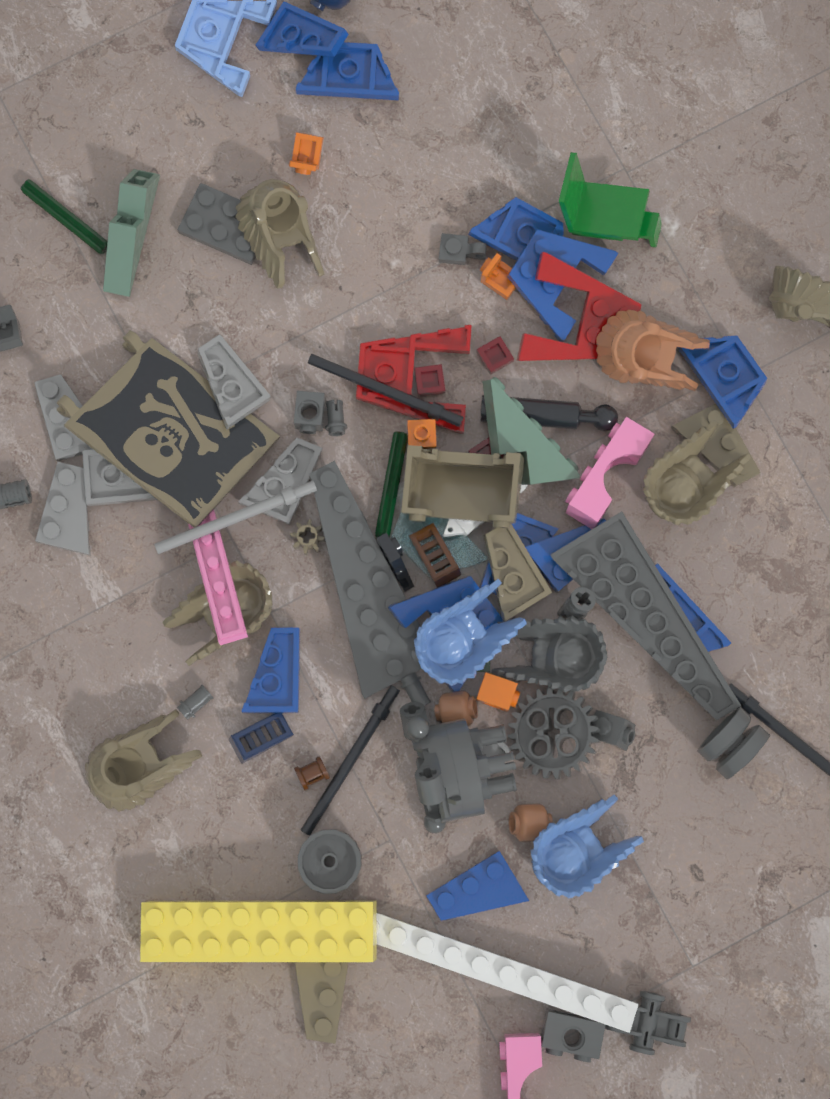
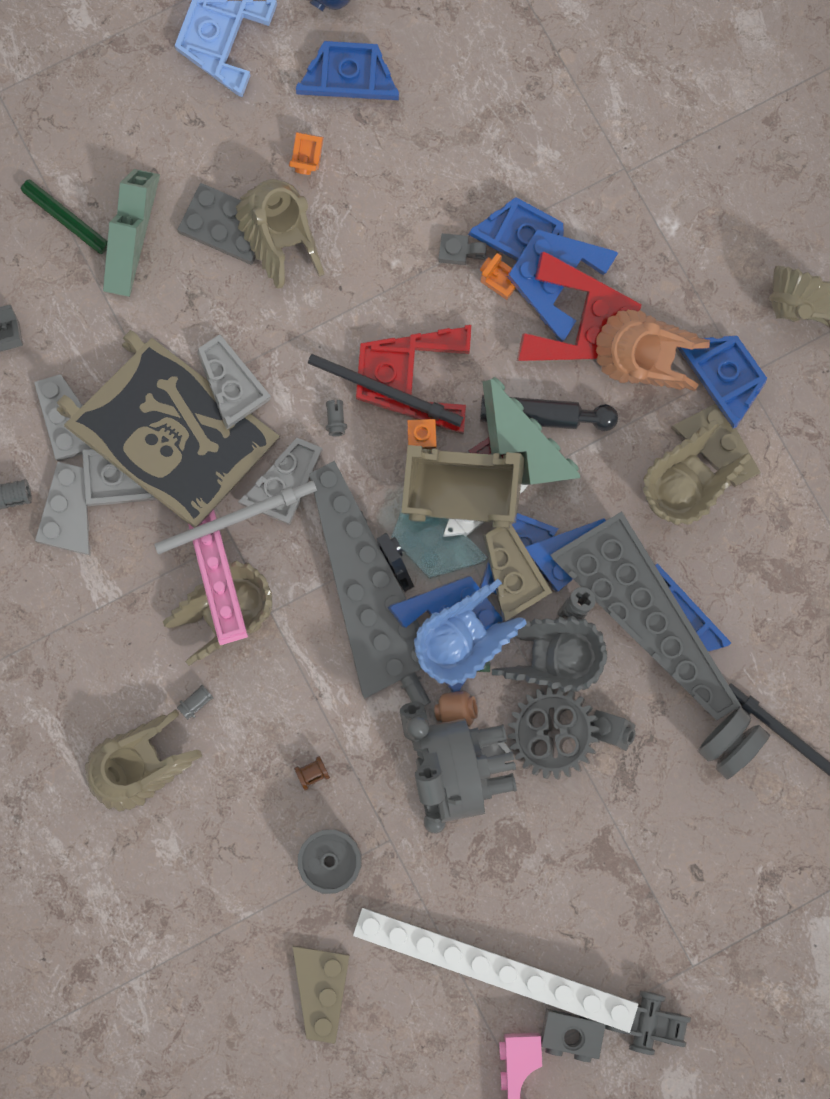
(241, 753): dark blue slope -> none
(259, 931): light yellow brick -> none
(277, 677): blue wing -> none
(301, 33): blue wing -> none
(302, 531): dark tan gear -> none
(307, 400): dark grey brick -> none
(379, 713): black bar -> none
(391, 483): dark green axle -> none
(429, 380): dark red plate -> none
(445, 575): reddish brown slope -> none
(478, 890): blue wing -> none
(495, 355): dark red plate -> none
(498, 692): orange brick -> none
(528, 821): nougat head -> none
(571, 857): medium blue piece -> none
(606, 209): green piece -> none
(626, 447): bright pink arch -> none

